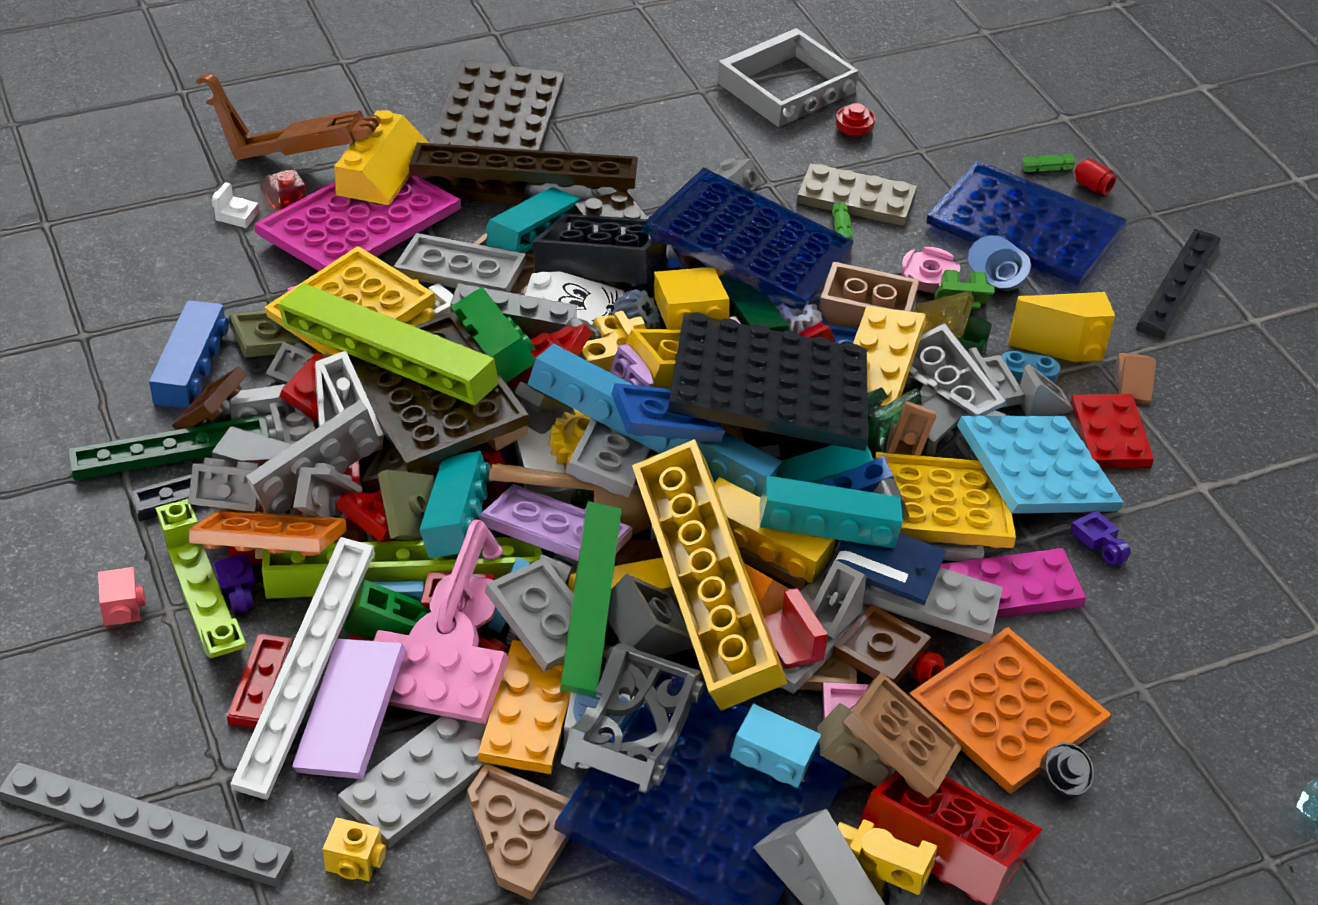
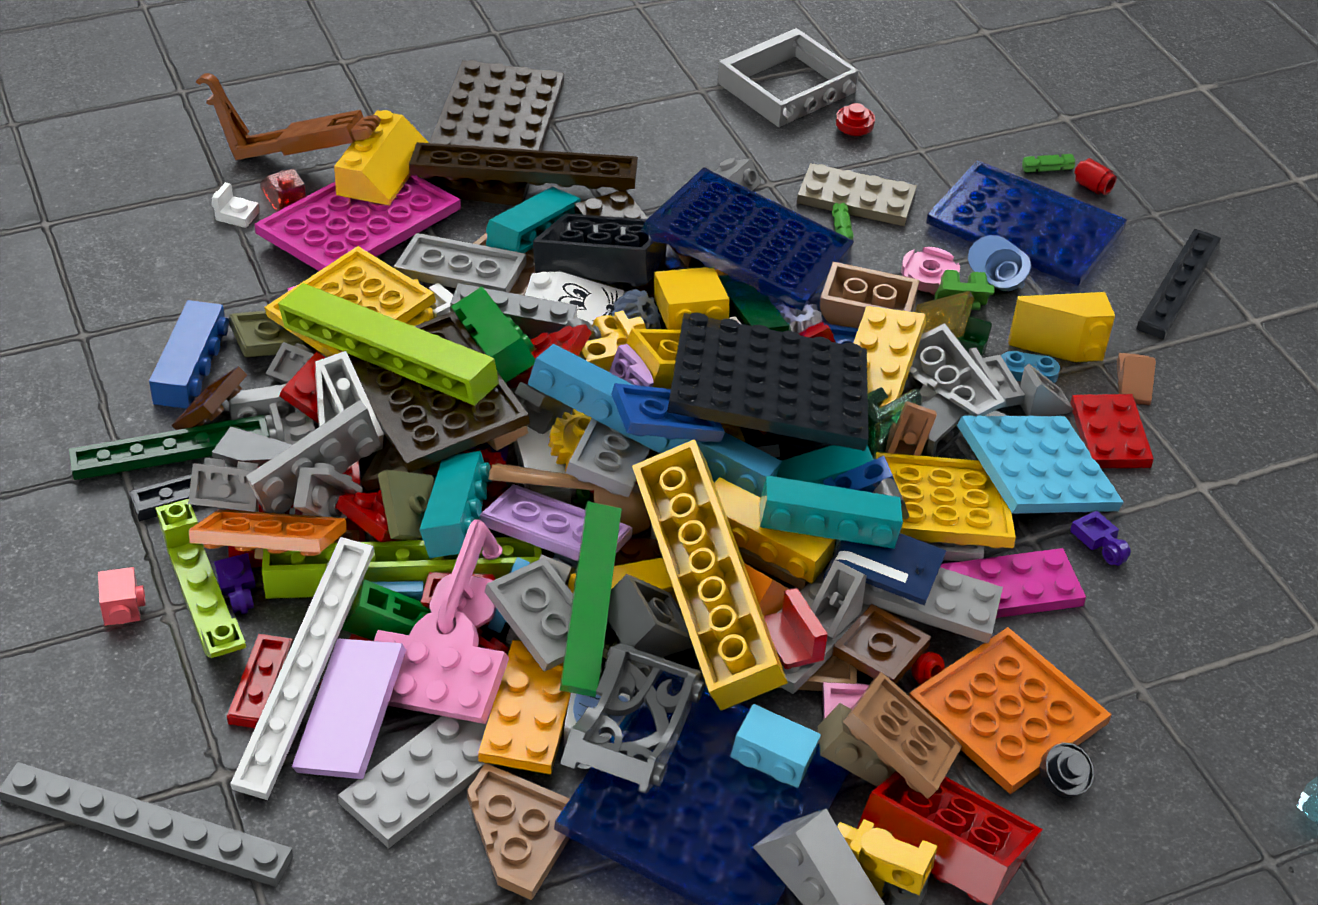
(353, 849): yellow brick -> none

